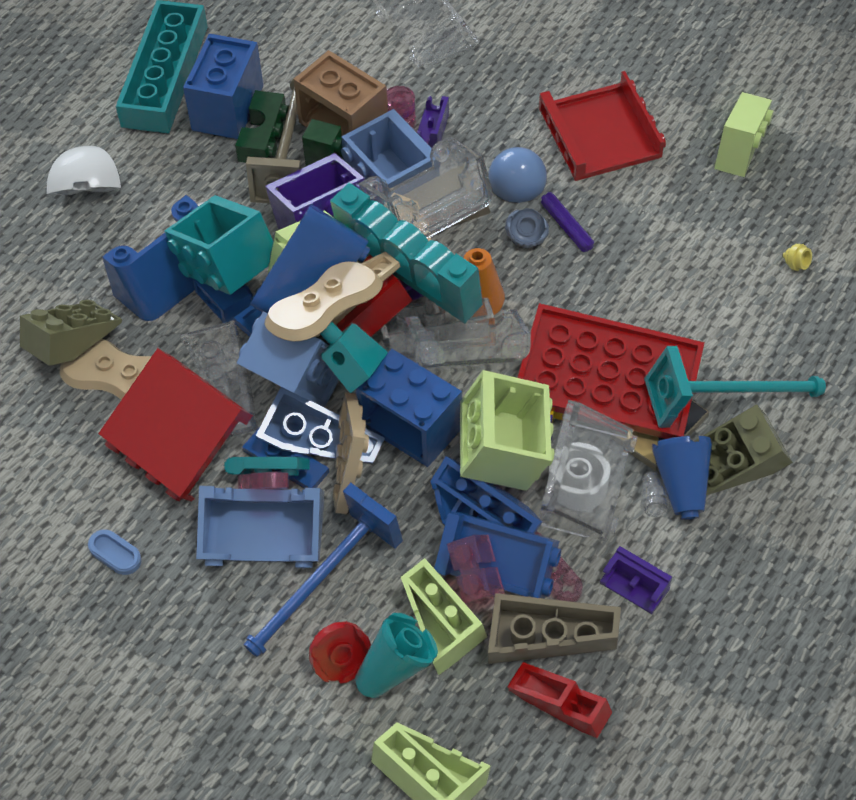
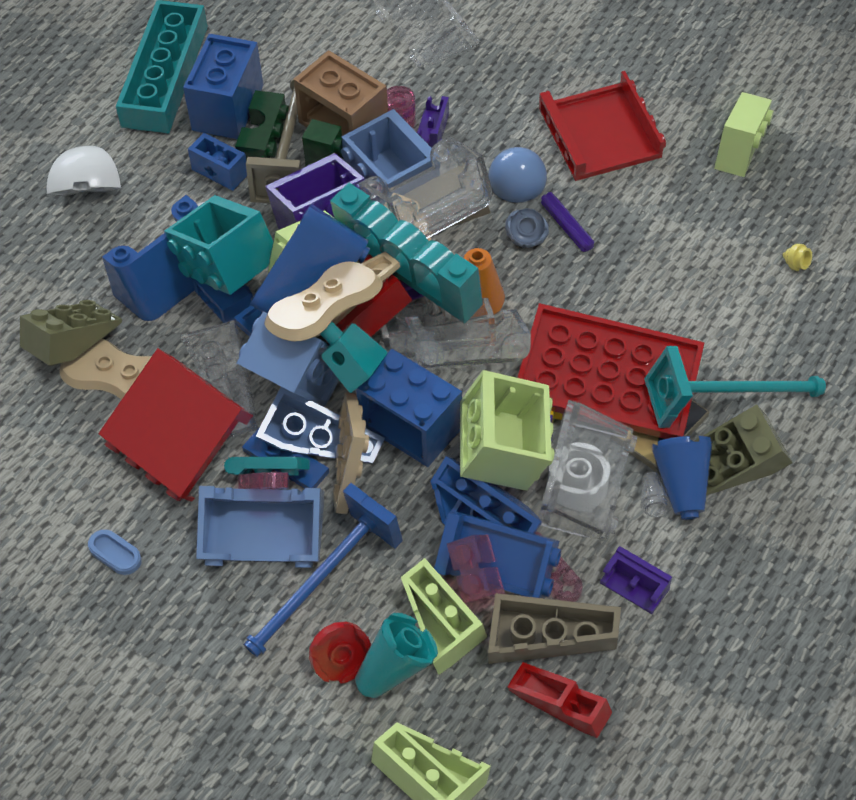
(218, 161): none -> blue brick

